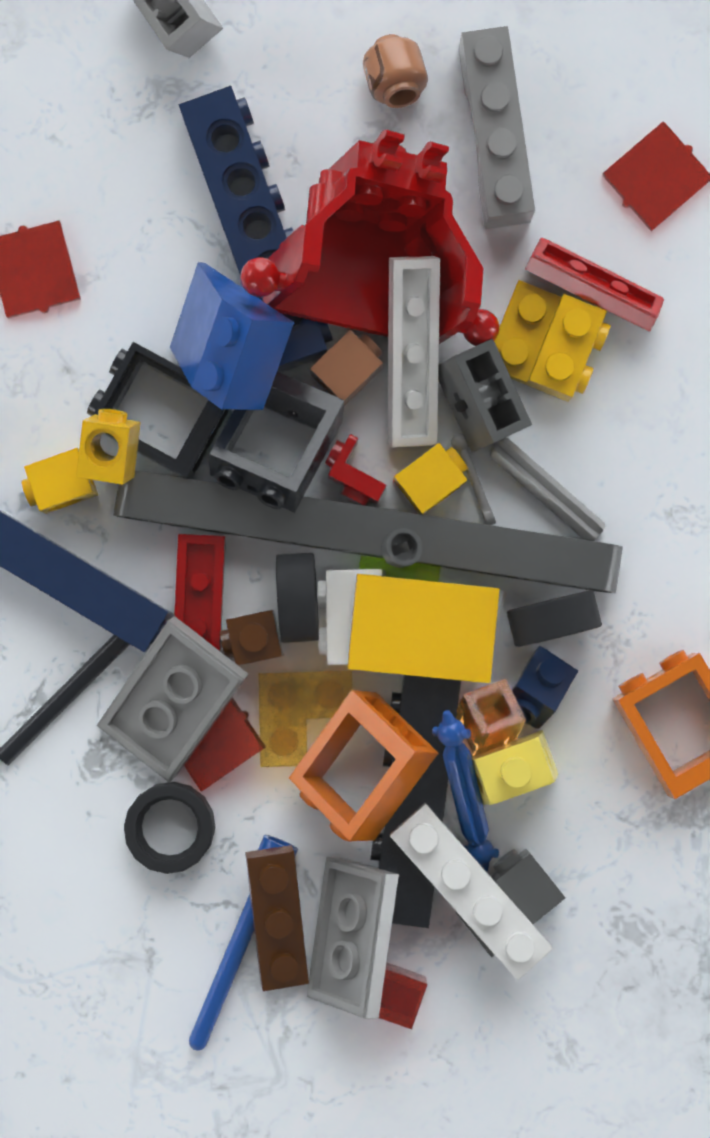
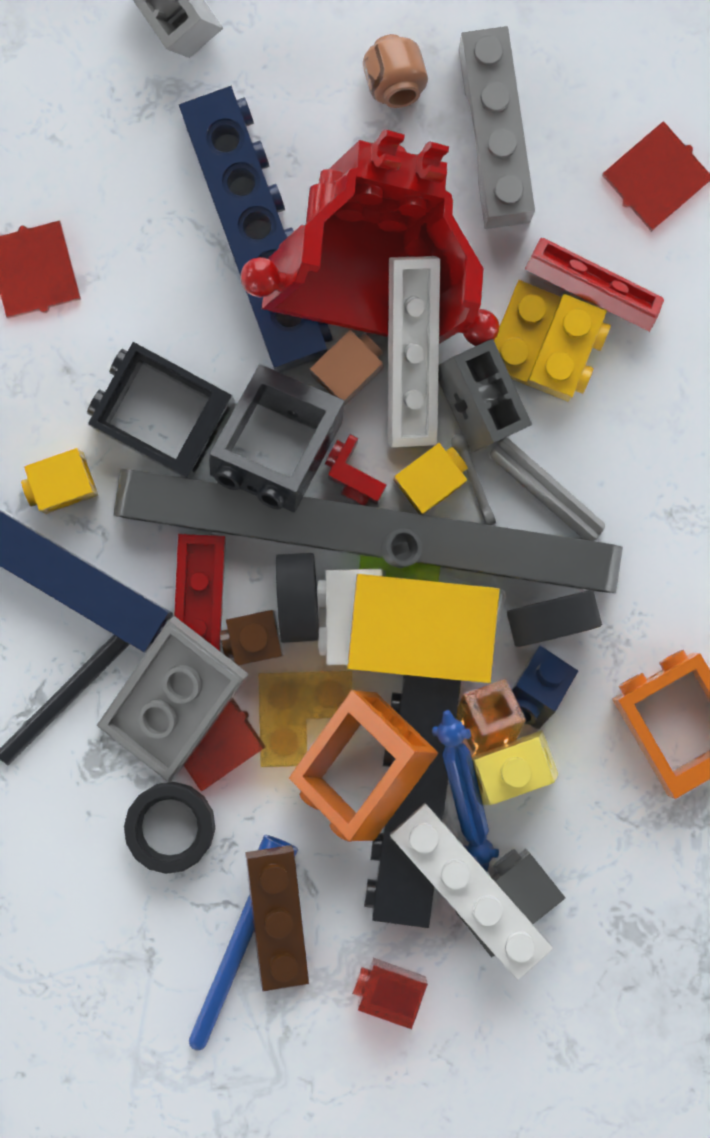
(94, 462): yellow brick -> none
(228, 341): blue slope -> none
(352, 937): light grey tile -> none

